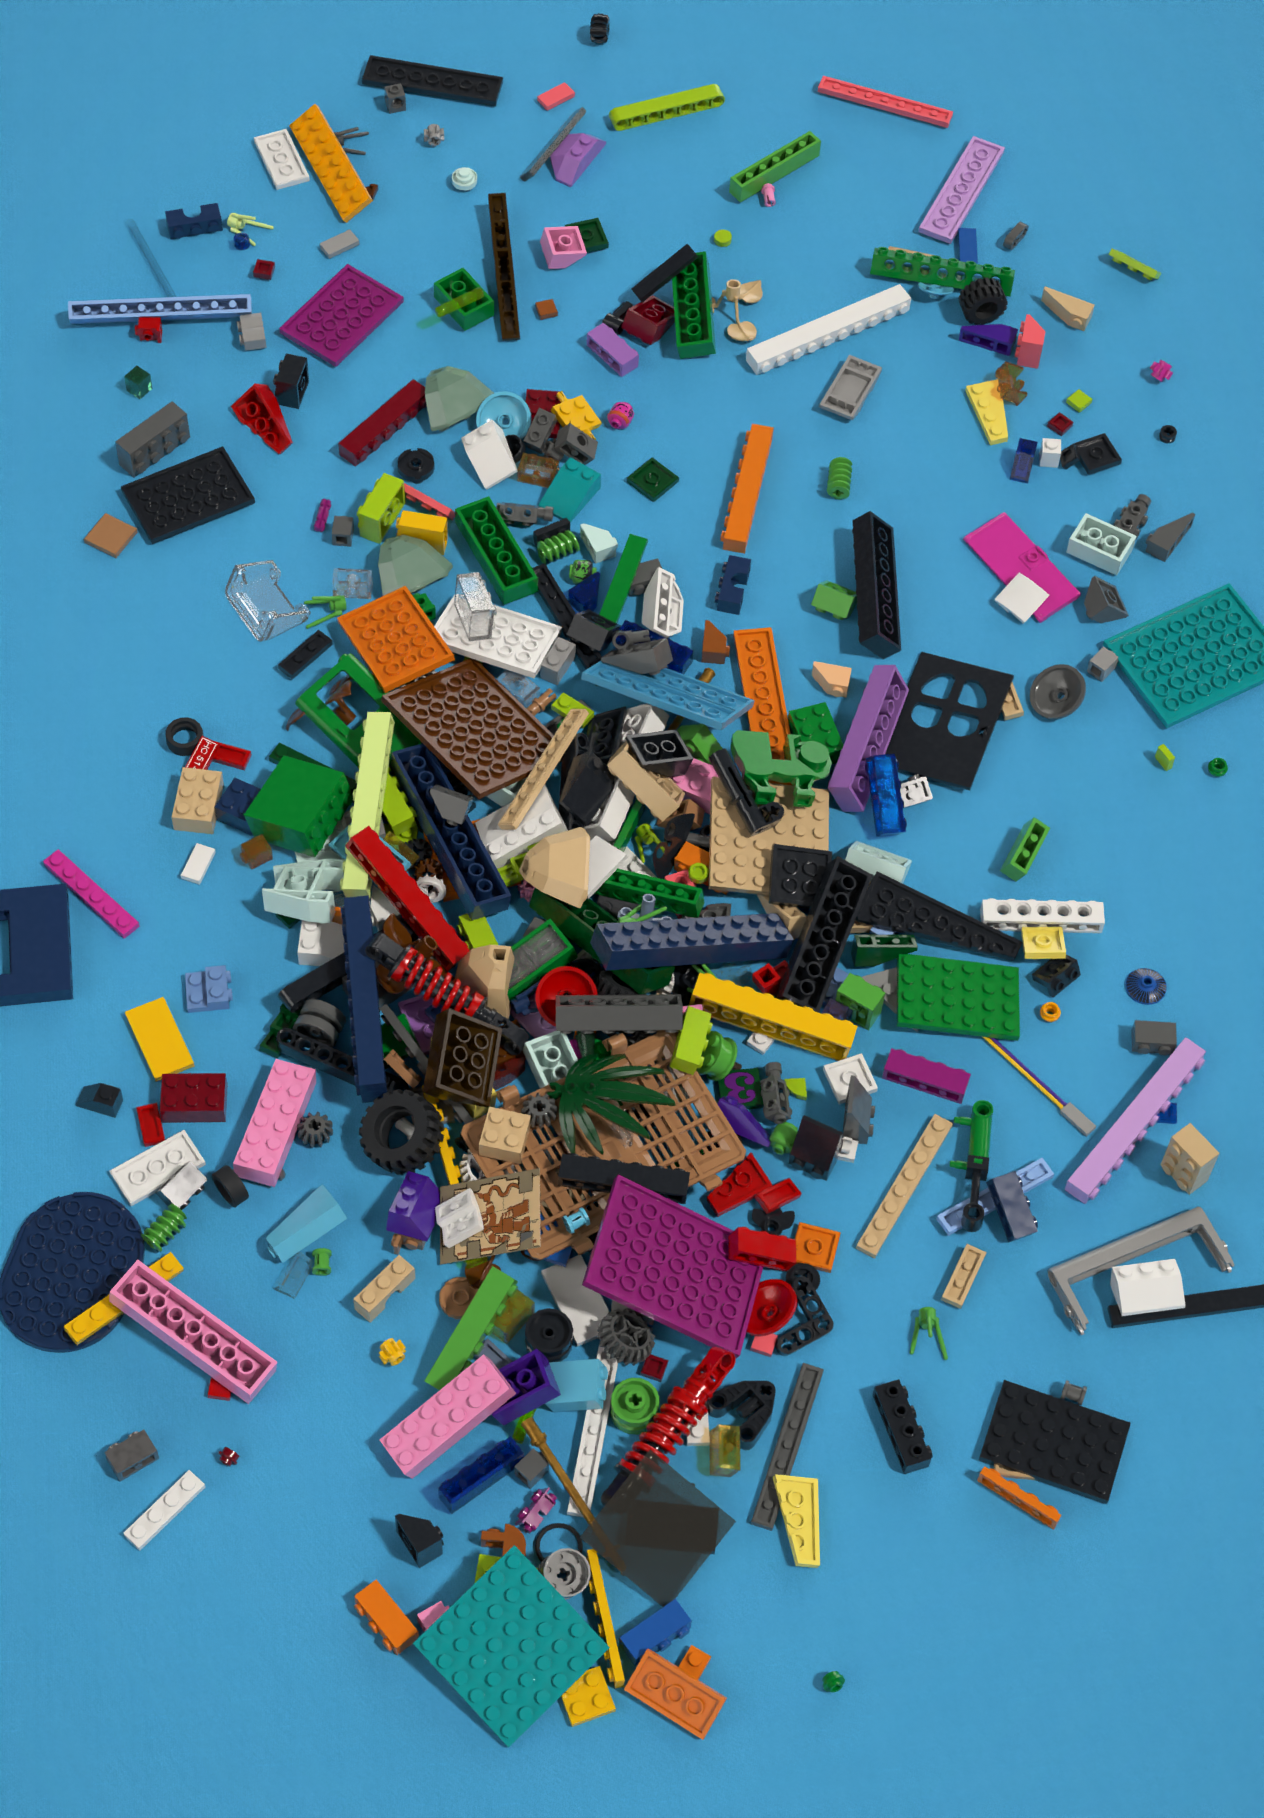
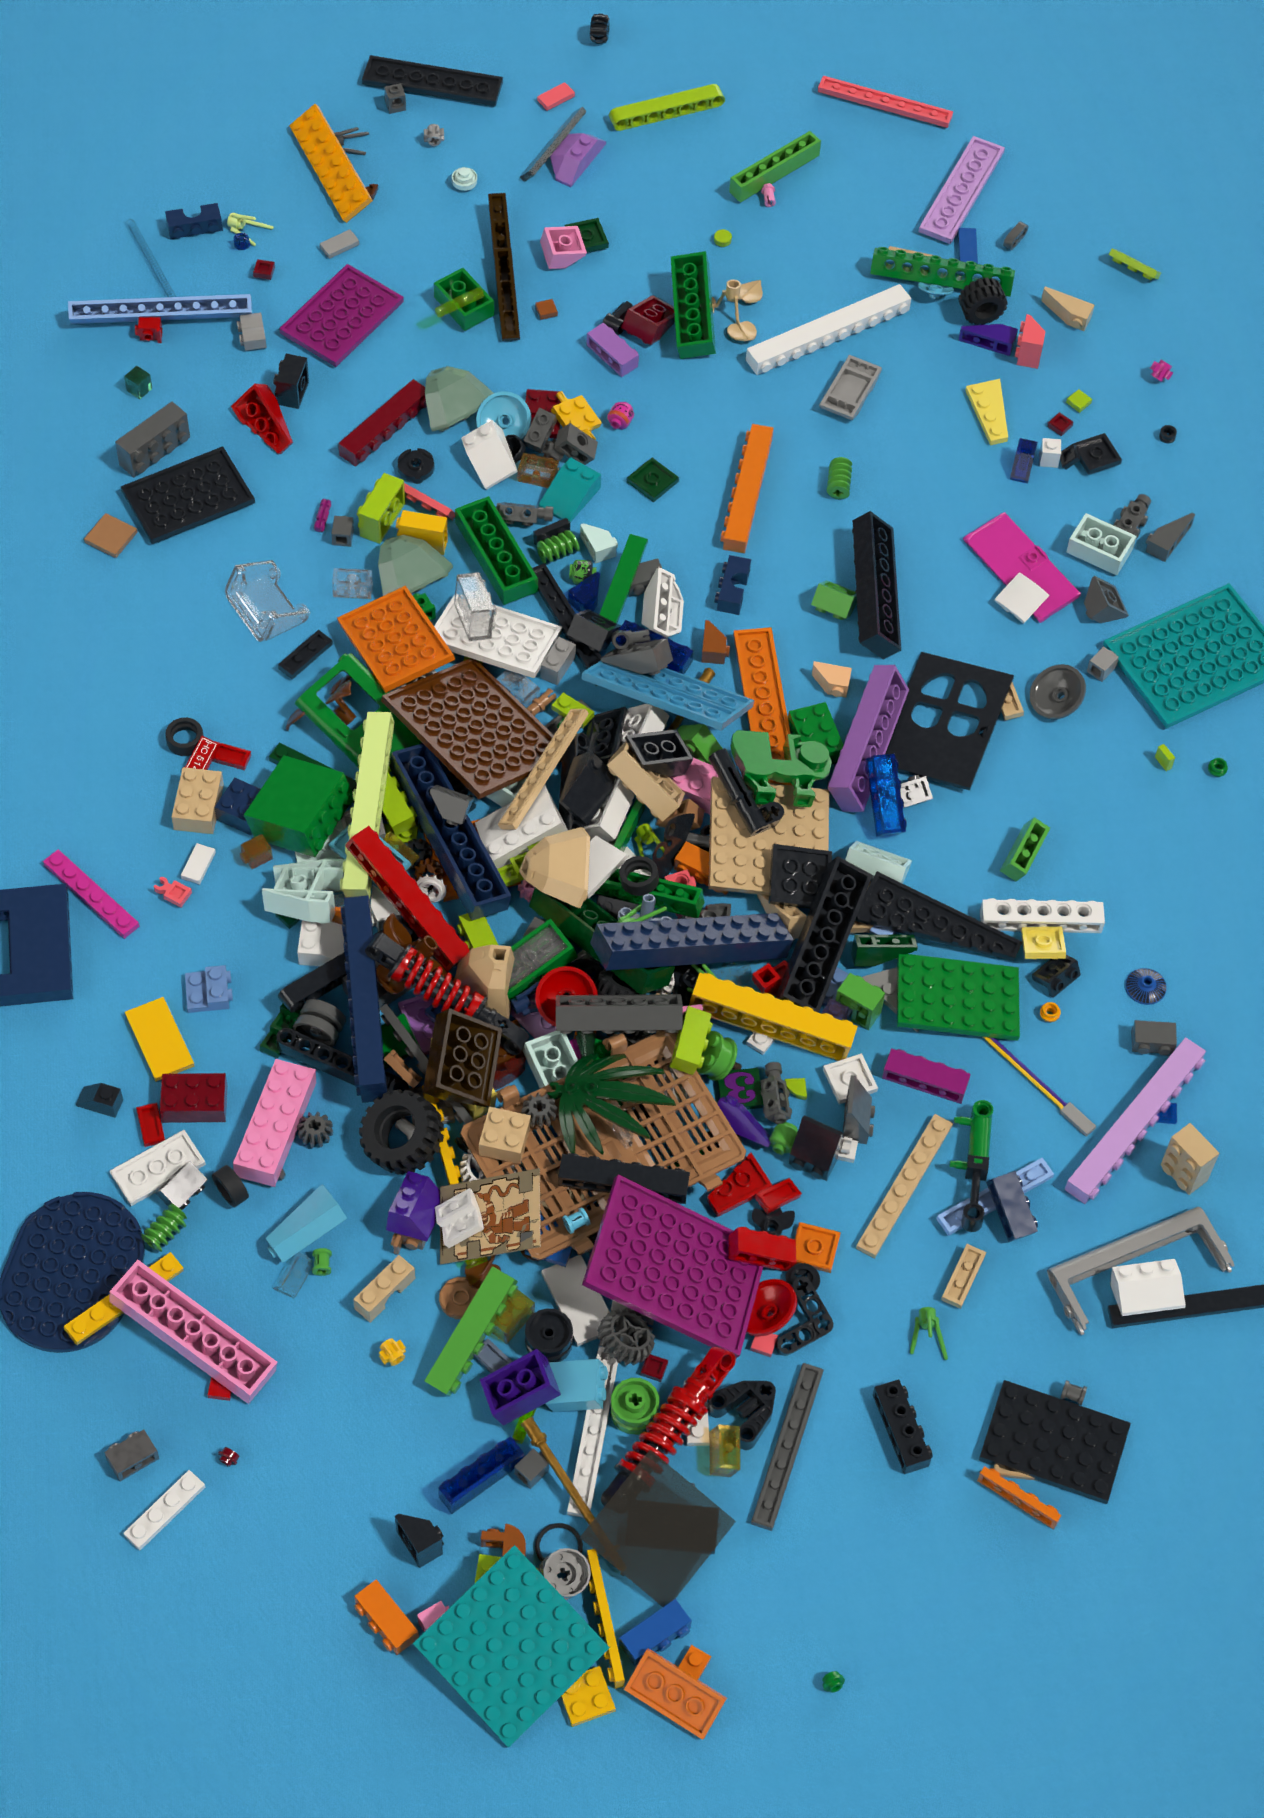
(174, 893): none -> coral plate
(281, 159): white tile -> none
(336, 603): bright green plant -> none
(447, 1416): bright pink brick -> none
(540, 1502): magenta hinge -> none
(640, 888): none -> black tyre
(664, 273): black tile -> none
(698, 873): lime tile -> none
(801, 1517): light yellow wing -> none
(1008, 386): clear orange window -> none

